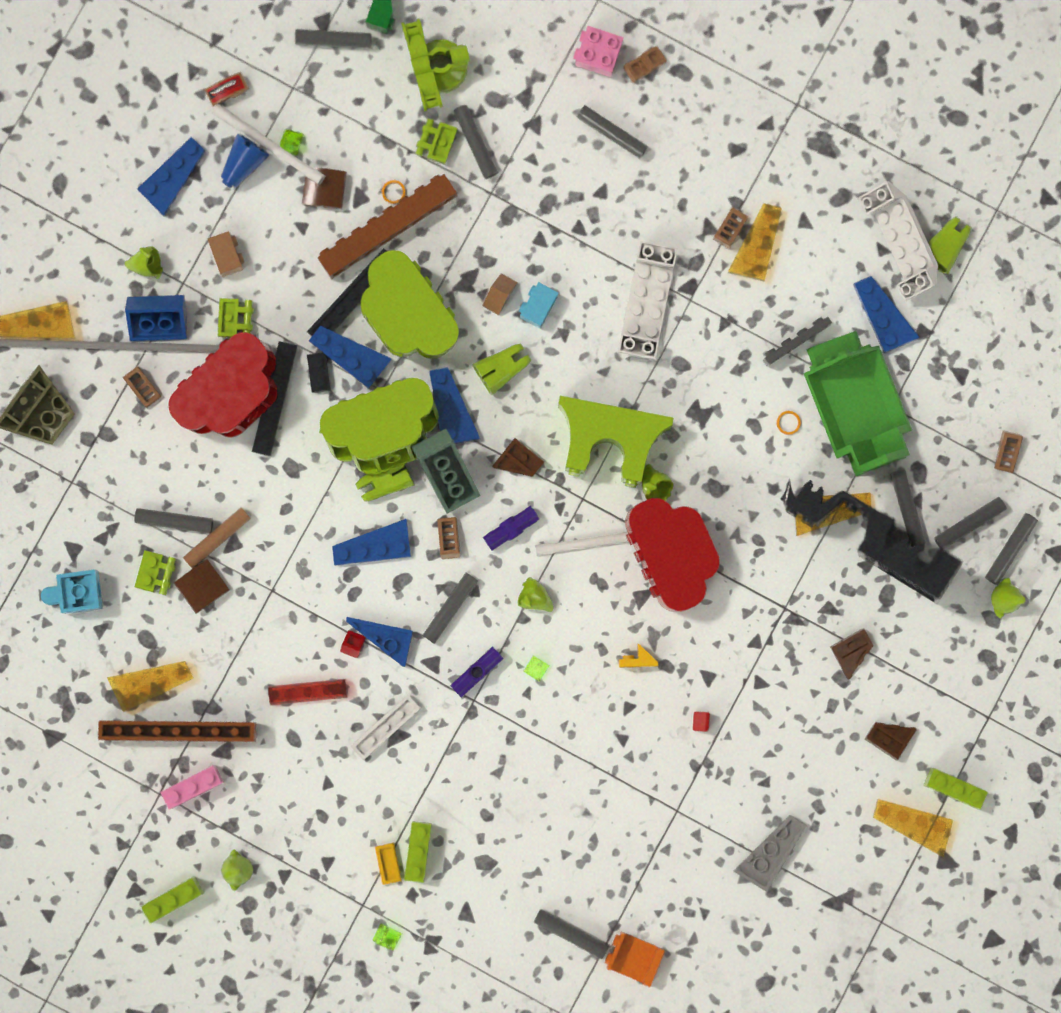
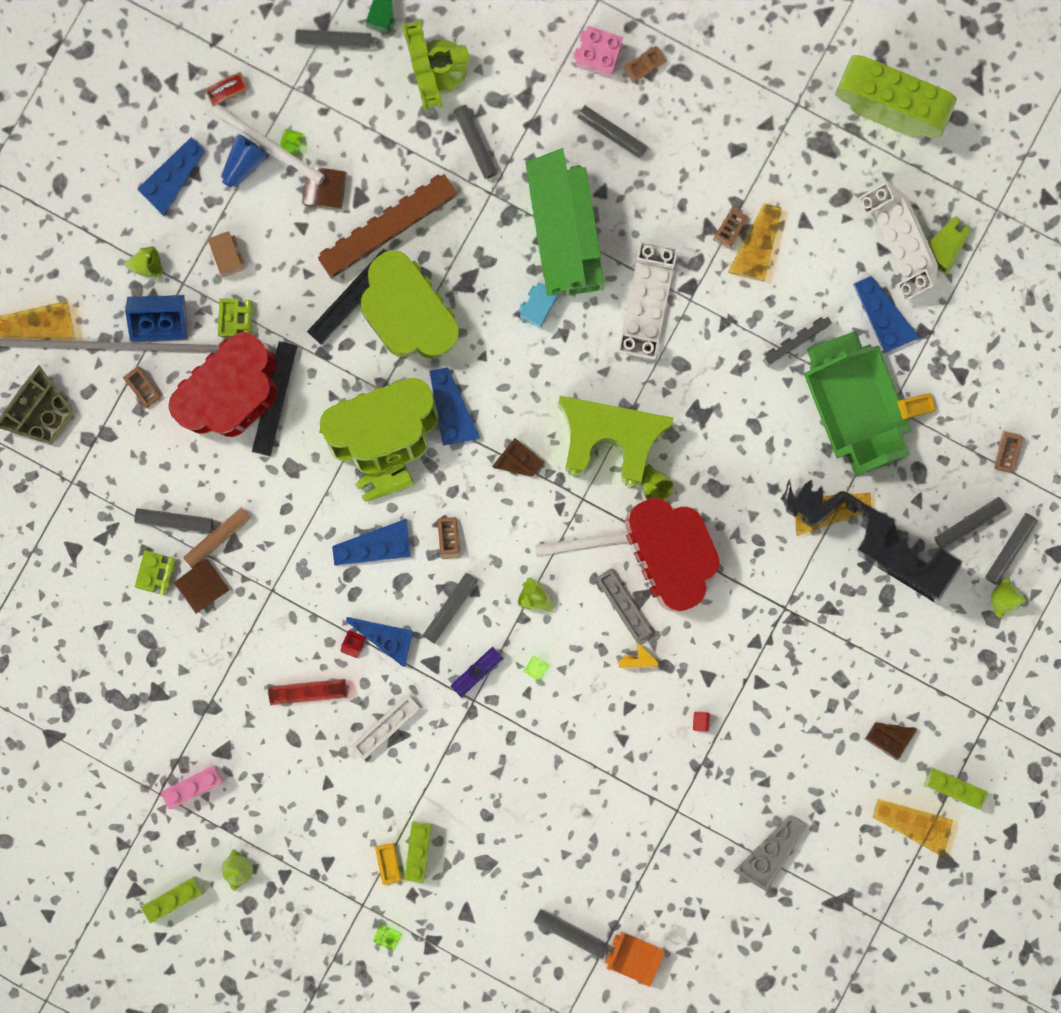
(75, 593): medium azure brick -> none
(143, 685): clear yellow wing -> none
(177, 731): dark orange brick -> none
(318, 372): black plate -> none
(353, 357): blue wing -> none
(389, 182): light orange piece -> none
(441, 143): lime plate -> none
(446, 471): sand green brick -> none
(499, 293): medium nougat slope -> none
(500, 367): lime piece -> none
(511, 528): dark purple piece -> none
(564, 225): none -> bright green panel
(624, 605): none -> light grey tile
(788, 412): light orange piece -> none
(851, 651): reddish brown wing -> none
(895, 98): none -> lime brick
(907, 508): dark grey piece -> none
(916, 406): none -> yellow tile

